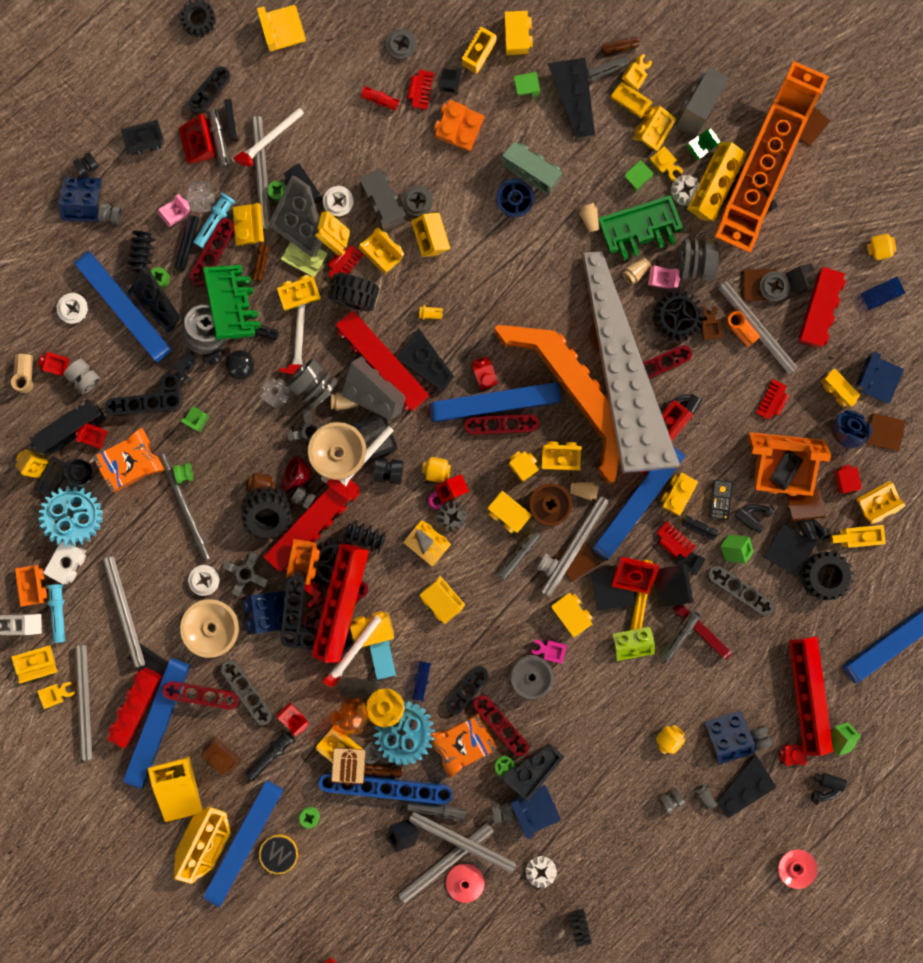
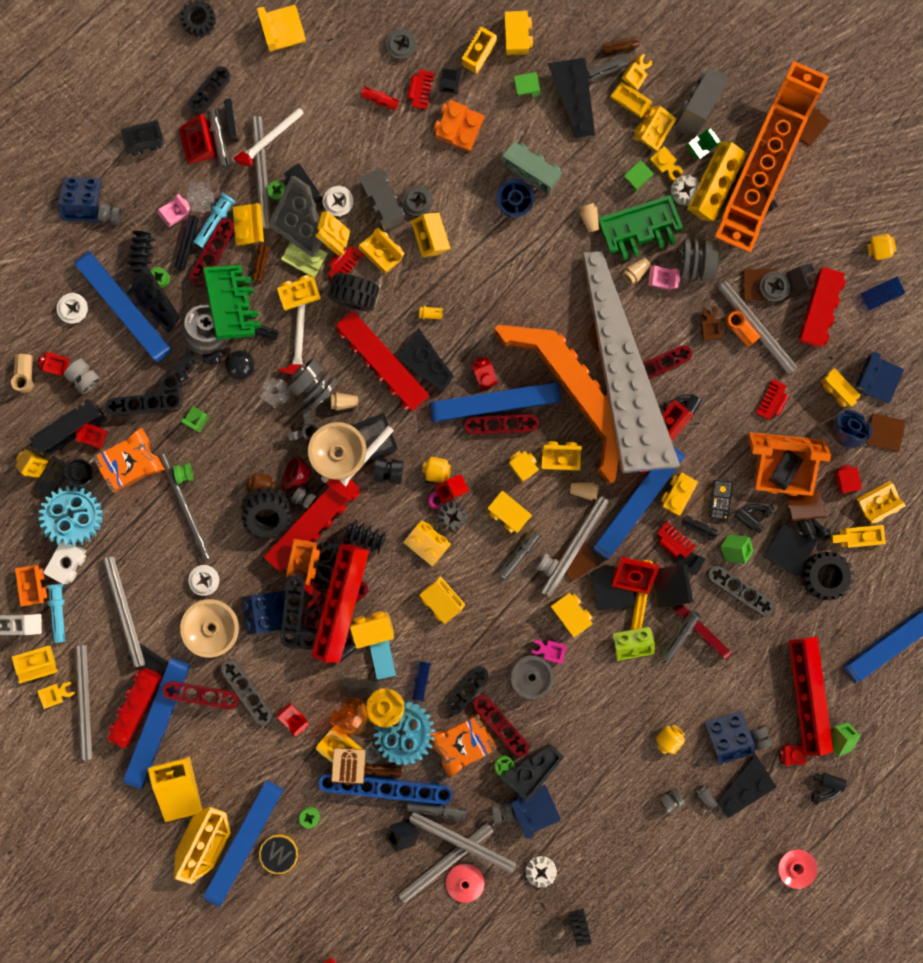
(89, 161): black wheel -> none
(220, 756): reddish brown torso -> none
(252, 559): dark grey pin -> none
(276, 749): black pin -> none
(335, 676): white piece -> none
(372, 391): dark grey wedge -> none
(423, 540): flat silver slope -> none
(561, 504): reddish brown wheel -> none
(686, 317): black gear -> none

